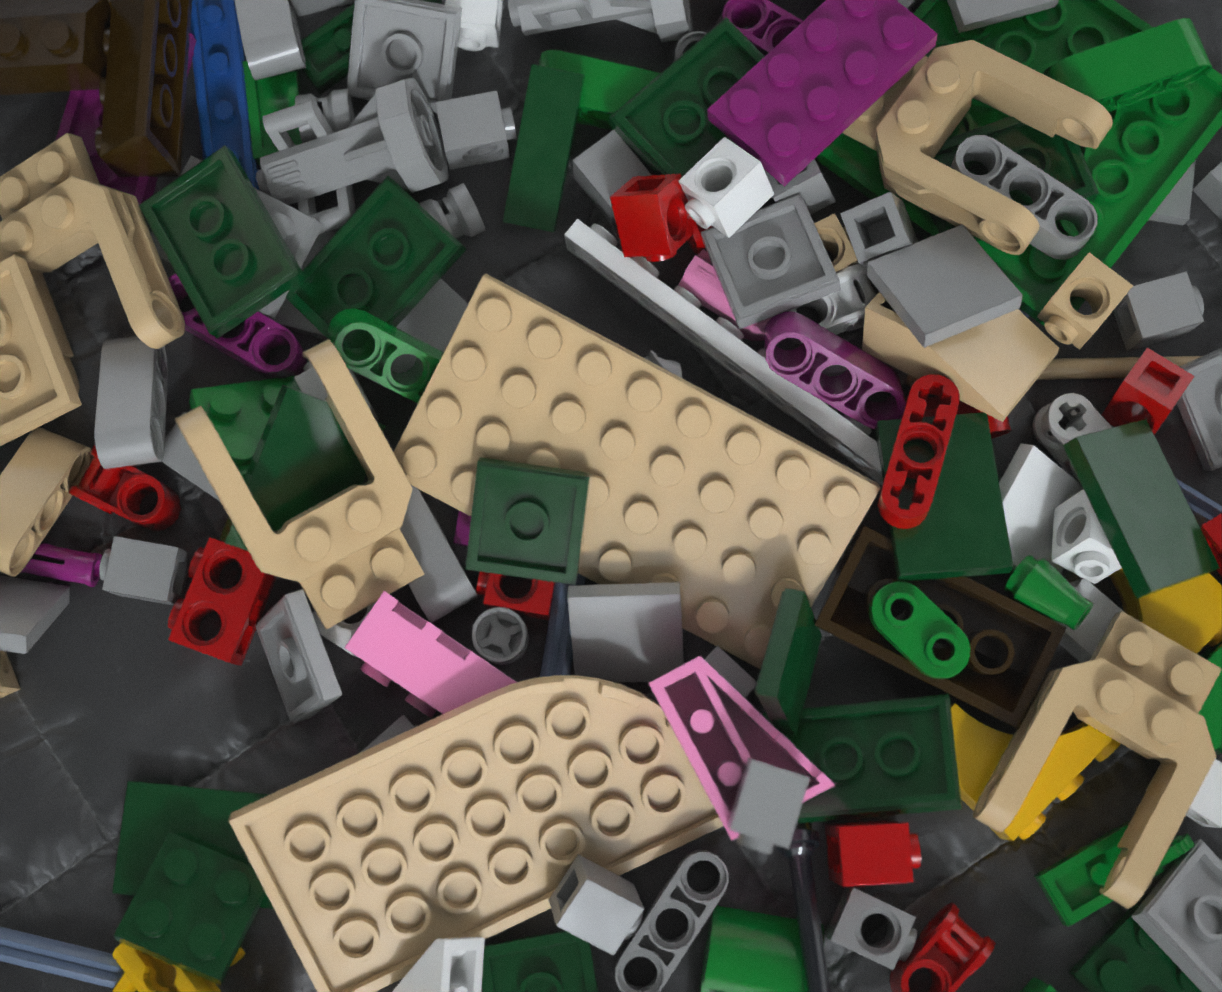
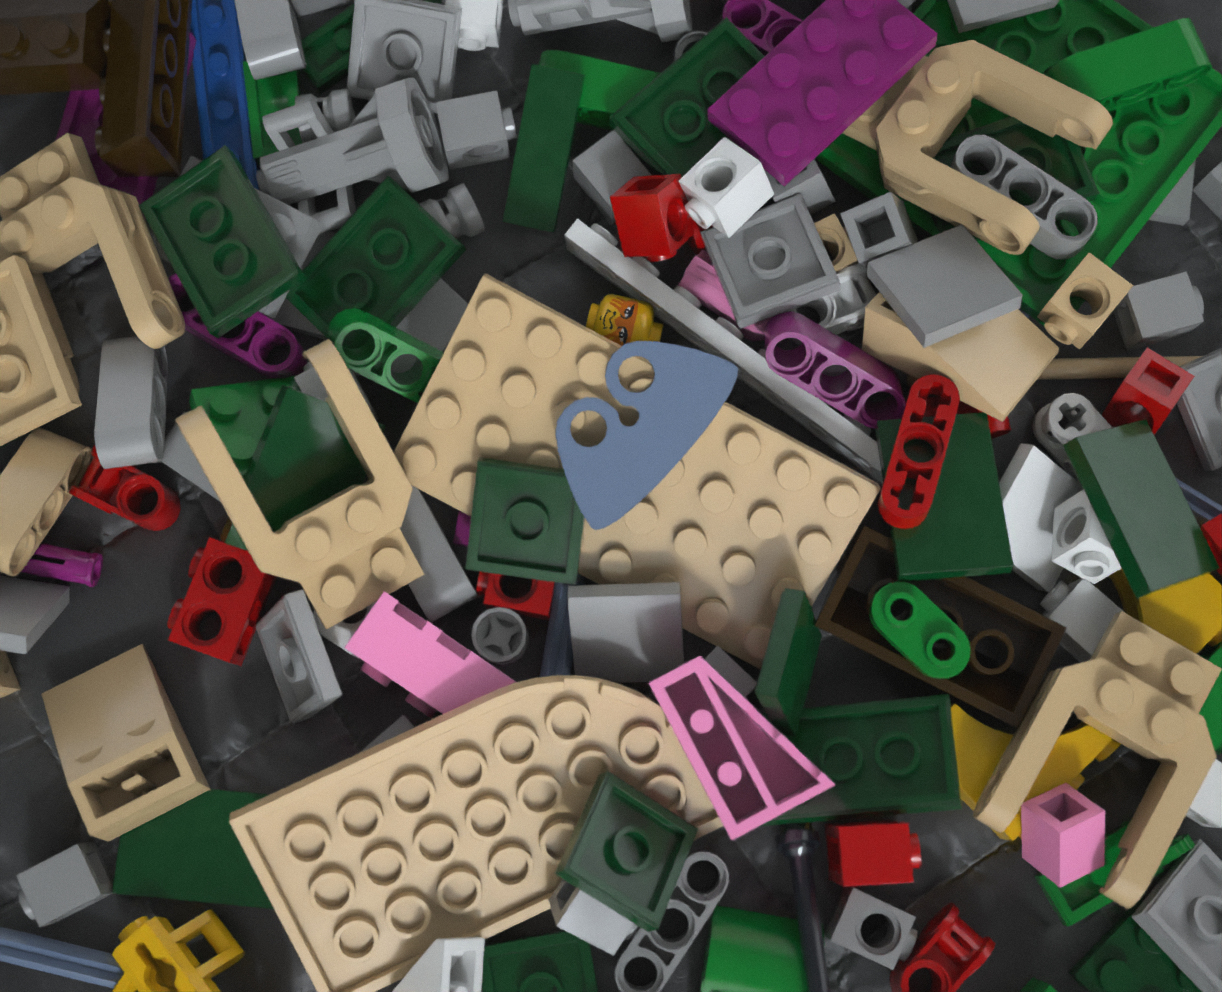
(64, 884): none -> light grey brick
(122, 745): none -> tan slope
(145, 570): light grey brick -> none
(192, 908): dark green plate -> none
(624, 320): none -> yellow head
(627, 851): none -> dark green tile
(635, 458): none -> sand blue piece
(767, 806): light grey brick -> none
(1047, 592): green cone -> none
(1063, 834): none -> bright pink brick

